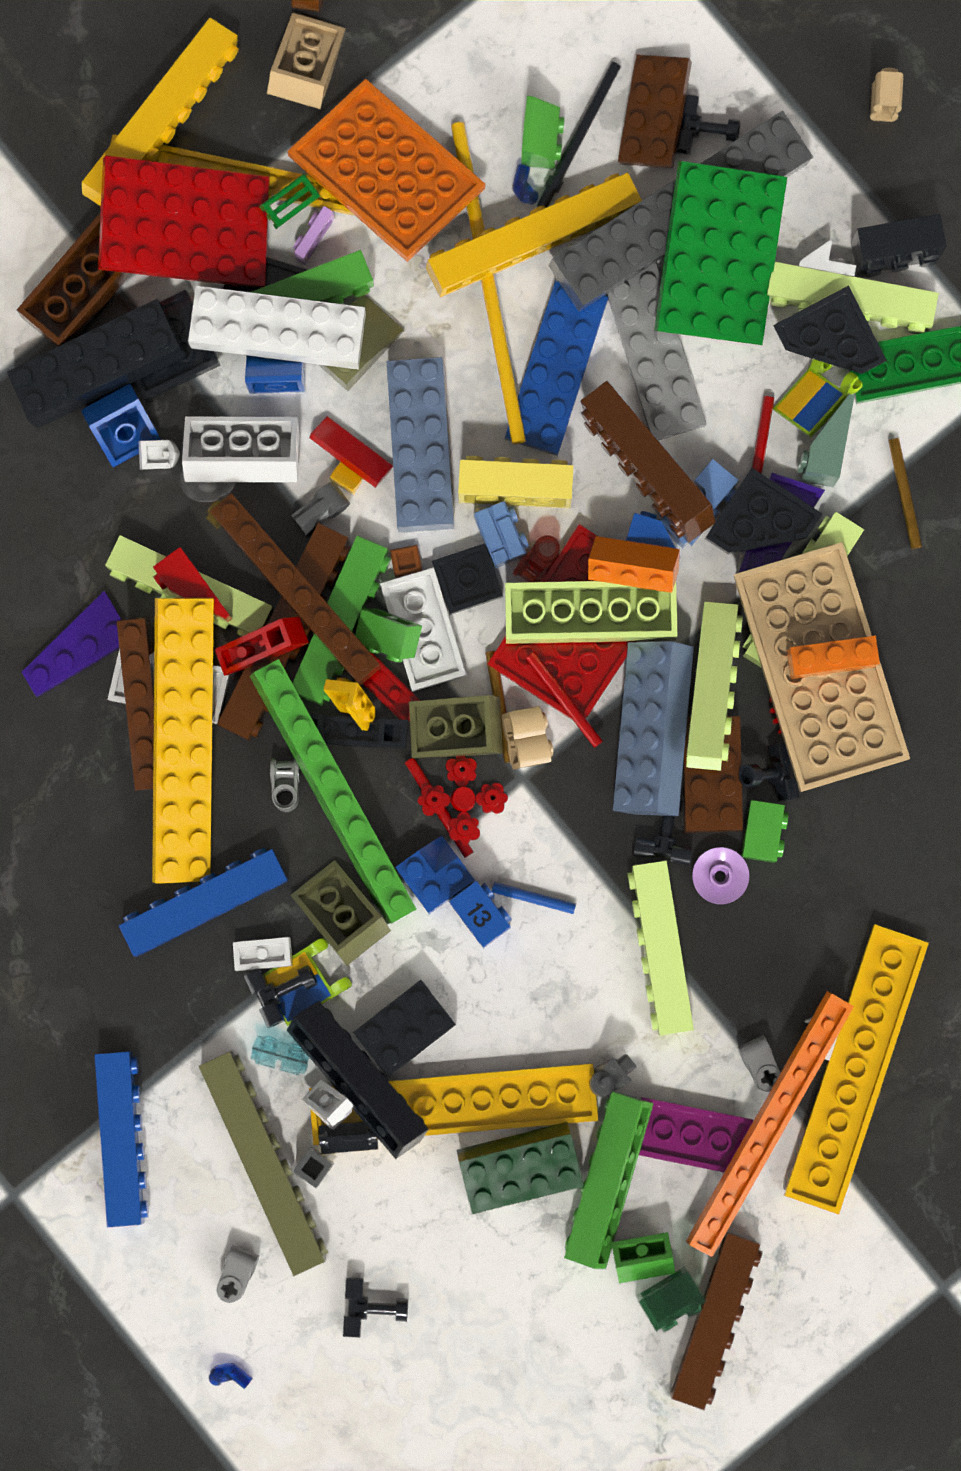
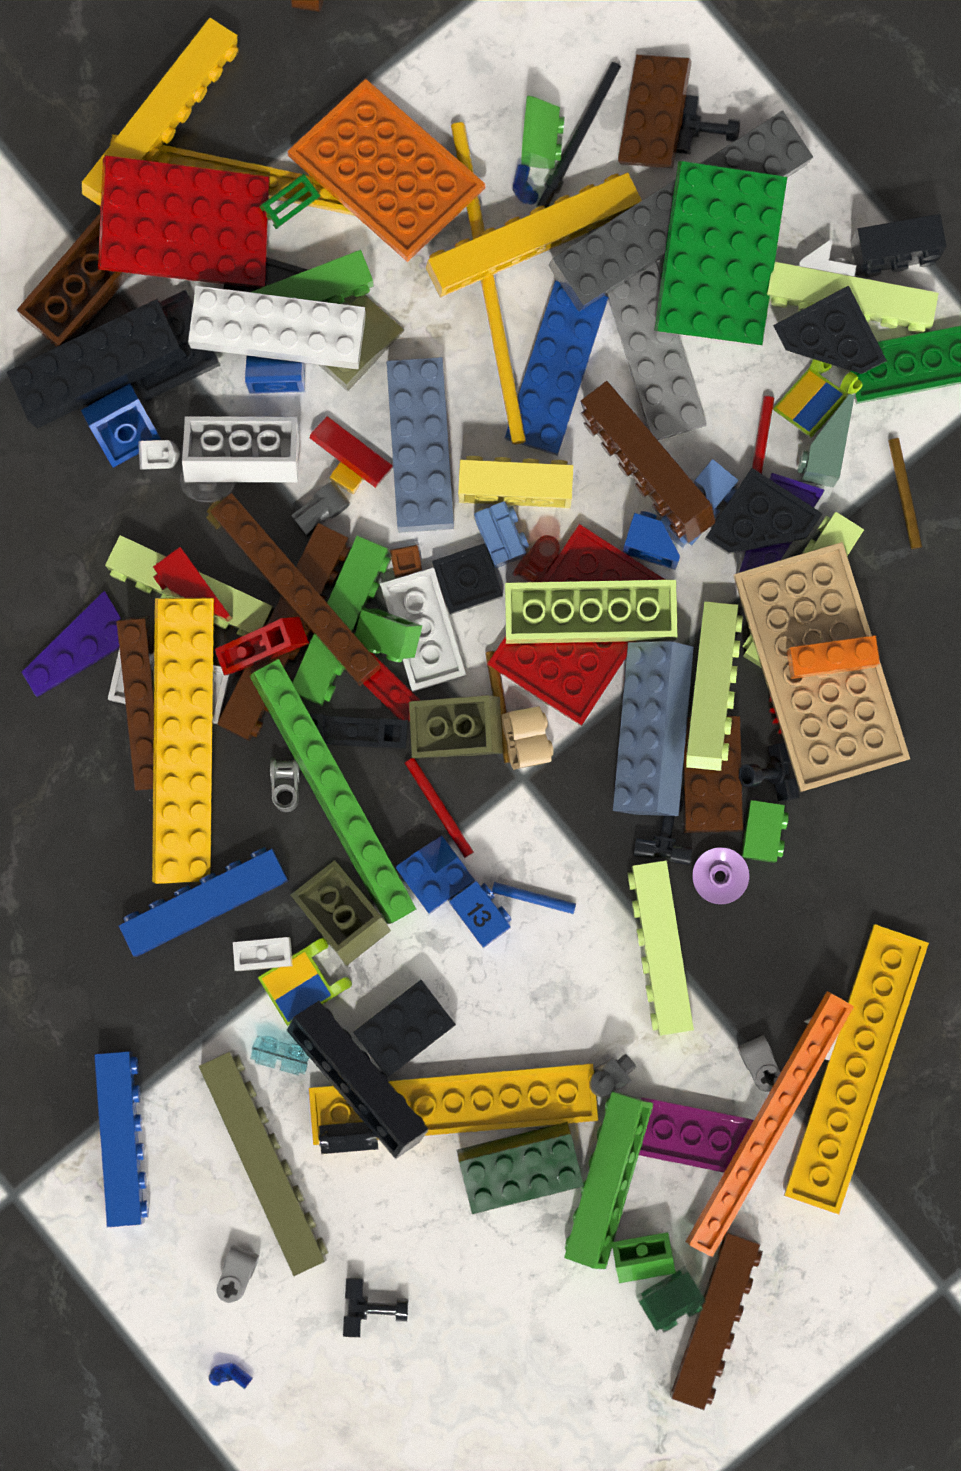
(270, 995): black bar -> none
(305, 61): tan slope -> none
(313, 1167): dark grey brick -> none
(318, 225): lavender plate -> none
(328, 1104): white slope -> none
(352, 700): yellow bracket -> none
(462, 799): red plant -> none
(564, 700): red bar -> none
(633, 564): orange brick -> none
(886, 95): tan brick -> none

